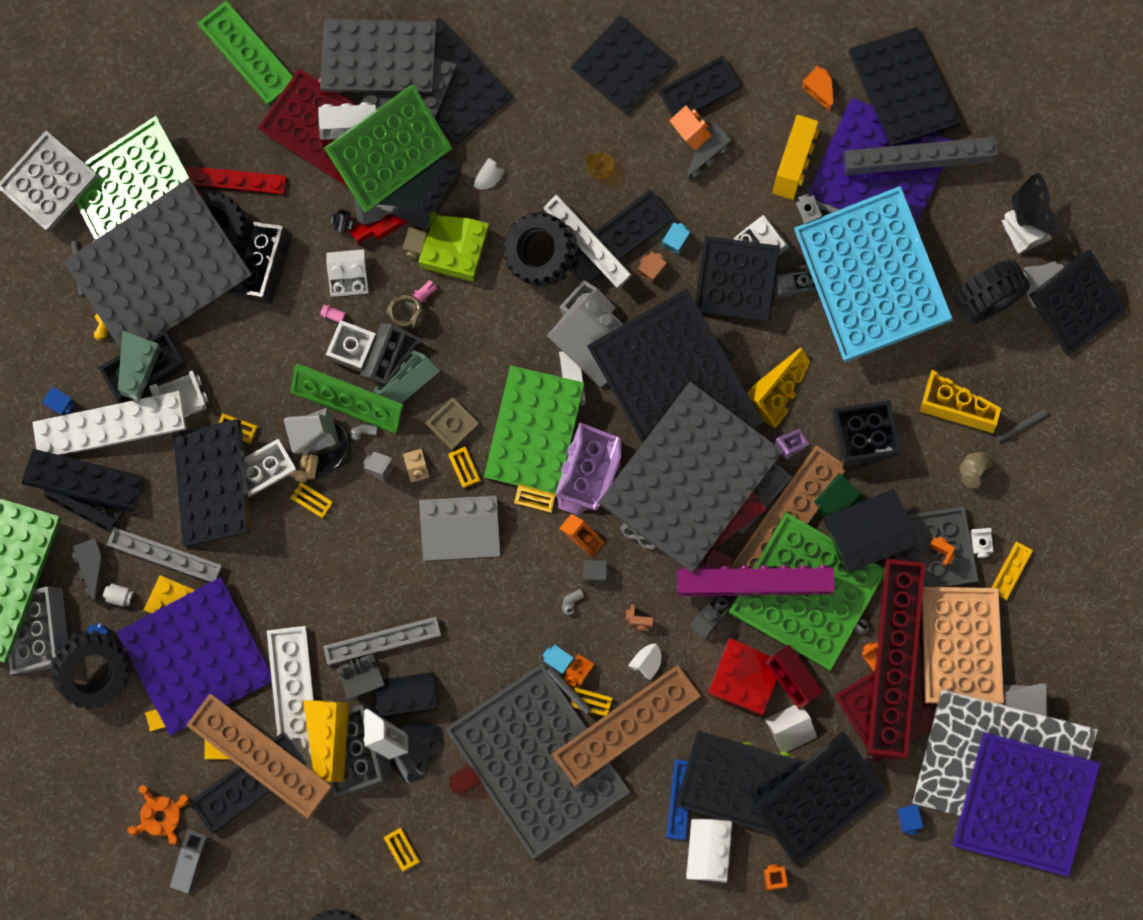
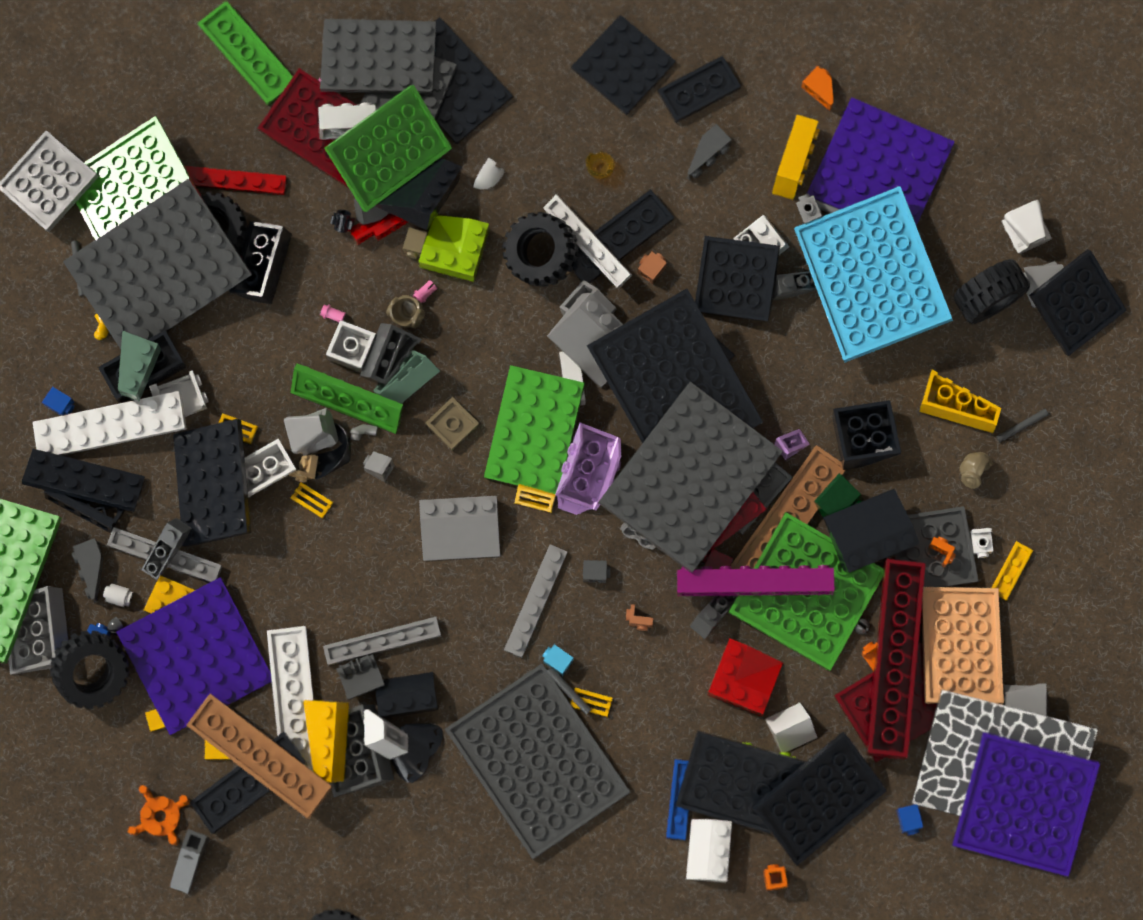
(115, 625): none -> dark grey hinge
(166, 547): none -> dark grey slope
(347, 272): white slope -> none
(409, 864): yellow tile -> none
(416, 465): tan bracket -> none
(463, 780): clear red brick -> none
(470, 482): yellow tile -> none
(535, 601): none -> light grey plate
(569, 601): light grey arm -> none
(578, 671): orange bracket -> none
(582, 535): orange slope -> none
(625, 725): medium nougat plate -> none
(647, 661): white brick -> none
(676, 238): medium azure brick -> none
(690, 127): orange brick -> none
(775, 388): yellow wedge -> none
(793, 676): dark red brick -> none
(904, 87): black plate -> none
(920, 156): dark grey brick -> none
(1031, 209): black piece -> none

